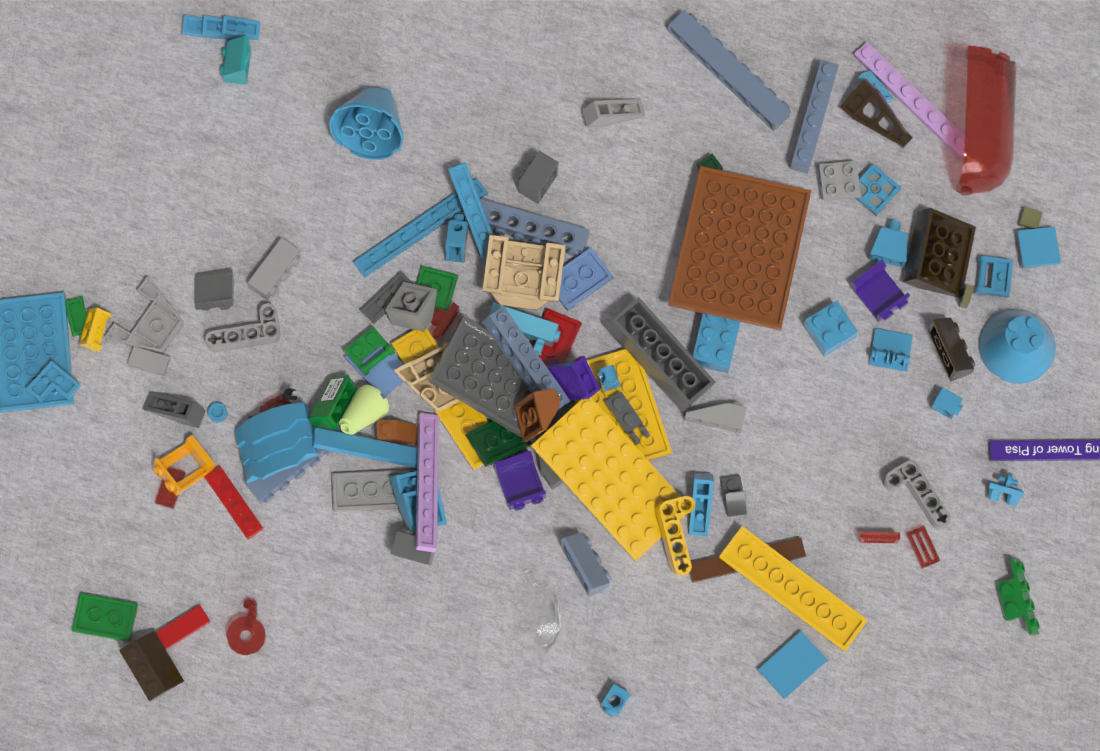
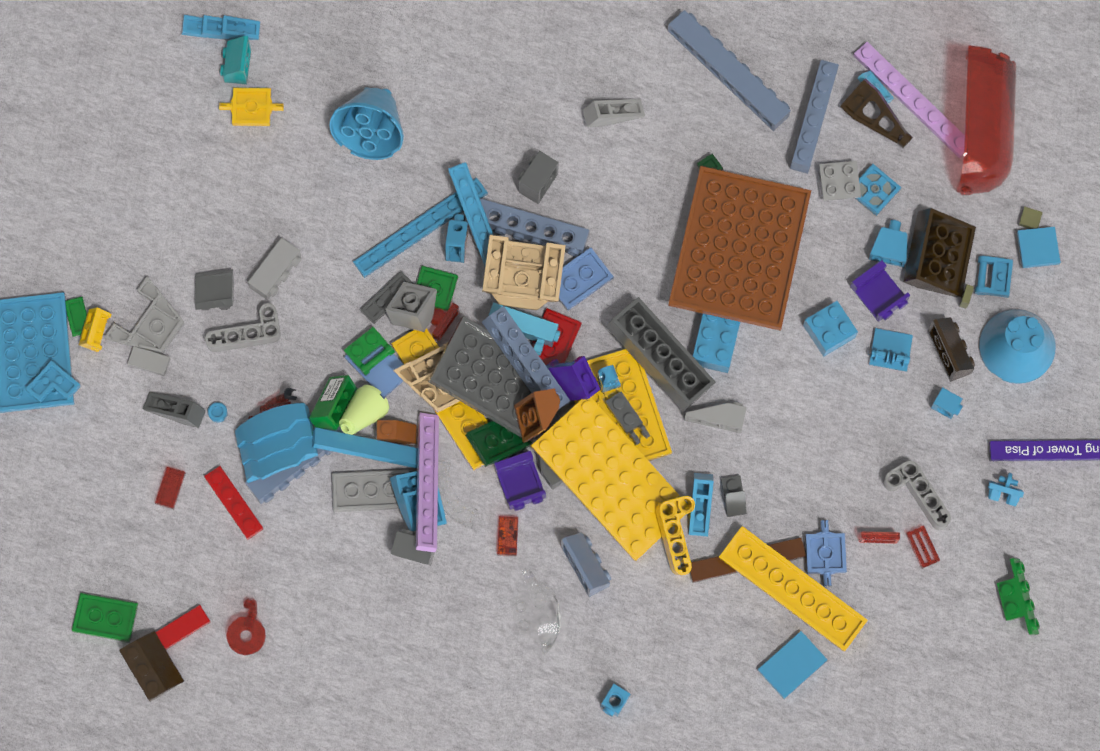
(198, 453): light orange panel -> none
(251, 106): none -> yellow plate
(507, 536): none -> clear red tile
(826, 553): none -> medium blue plate

